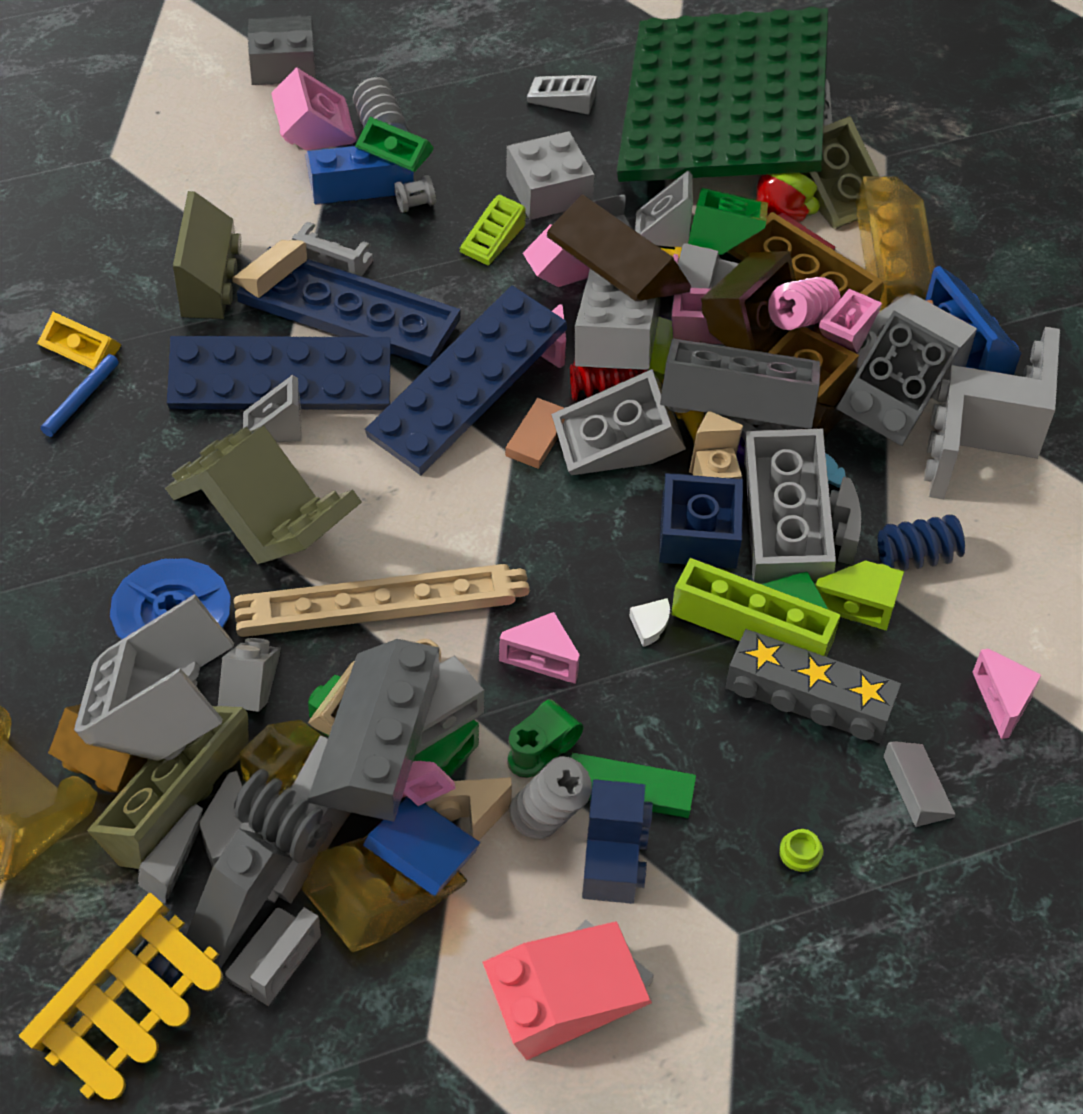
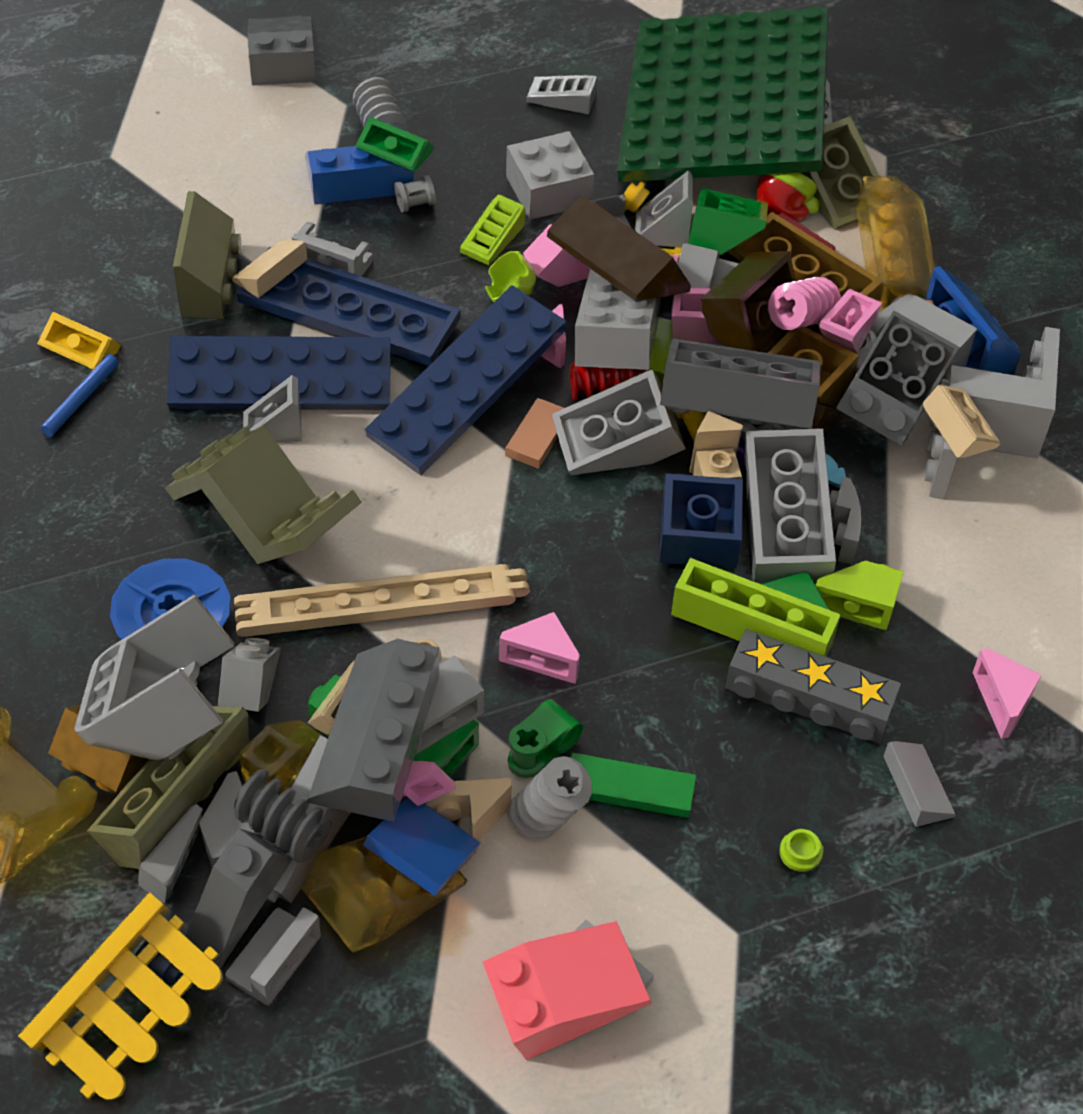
(312, 113): bright pink slope -> none
(511, 270): none -> lime hair
(615, 834): dark blue brick -> none
(635, 196): none -> yellow plate
(650, 620): white tile -> none
(920, 541): dark blue piece -> none
(959, 421): none -> tan slope

